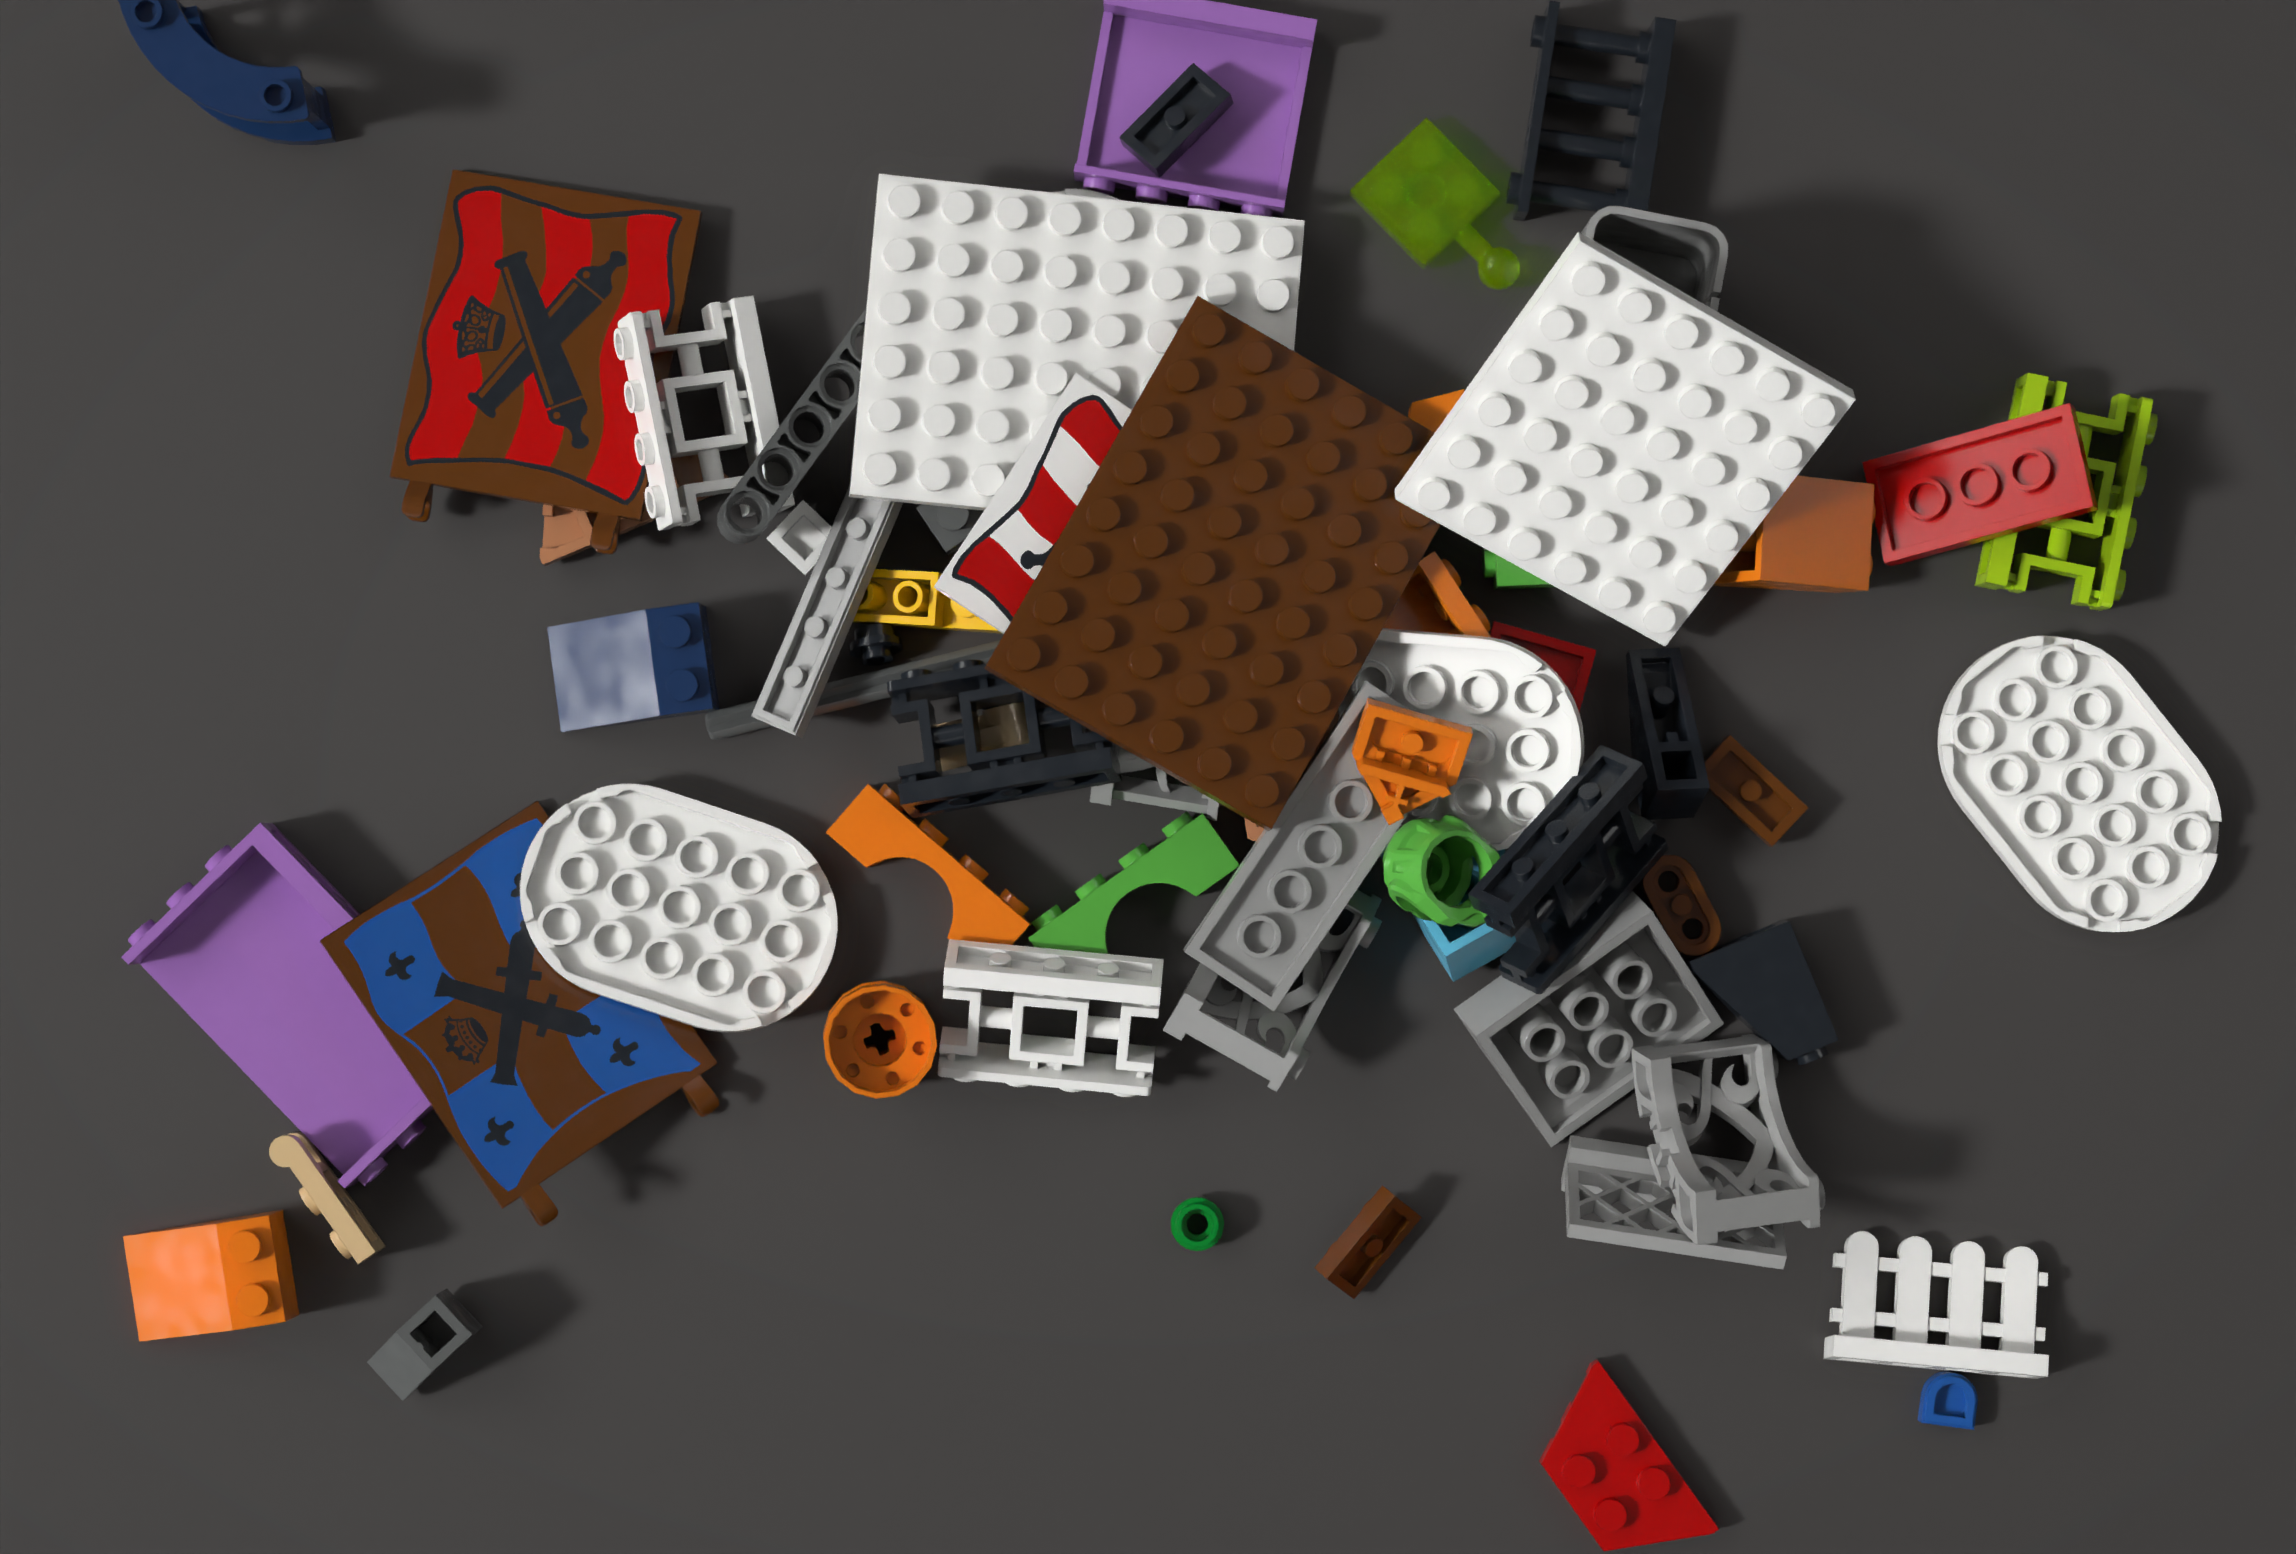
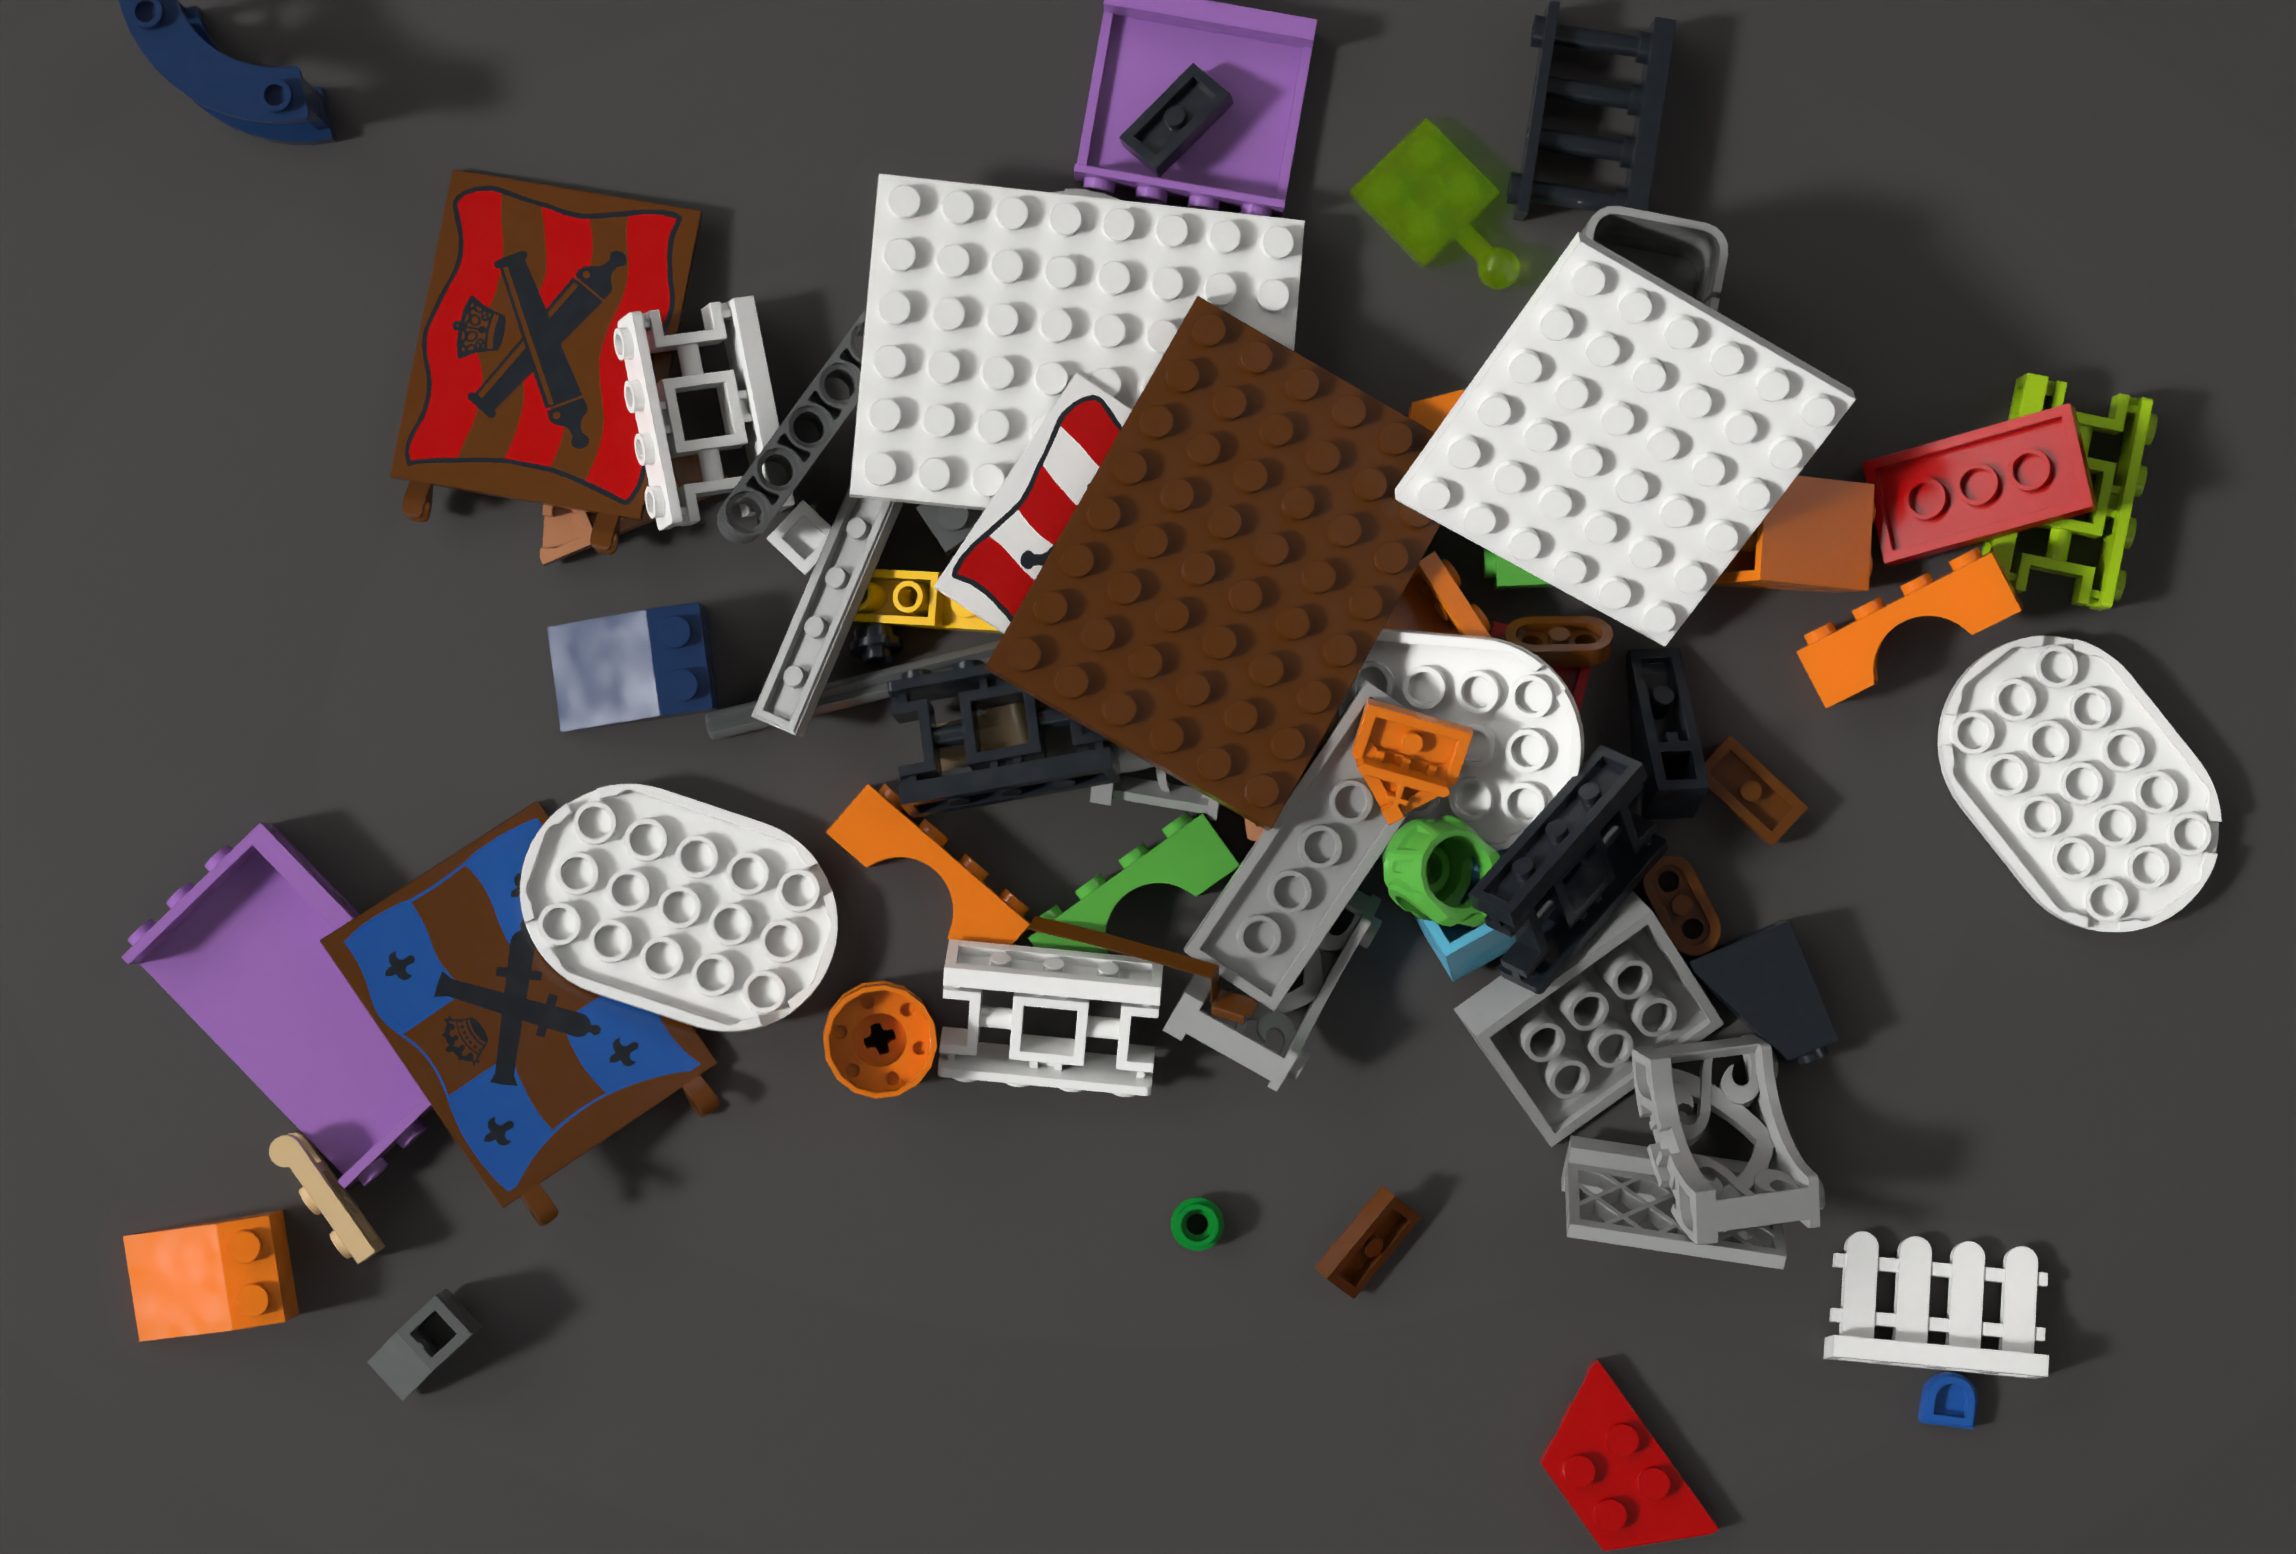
(1224, 1003): none -> reddish brown piece
(1563, 639): none -> reddish brown plate
(1970, 595): none -> orange arch

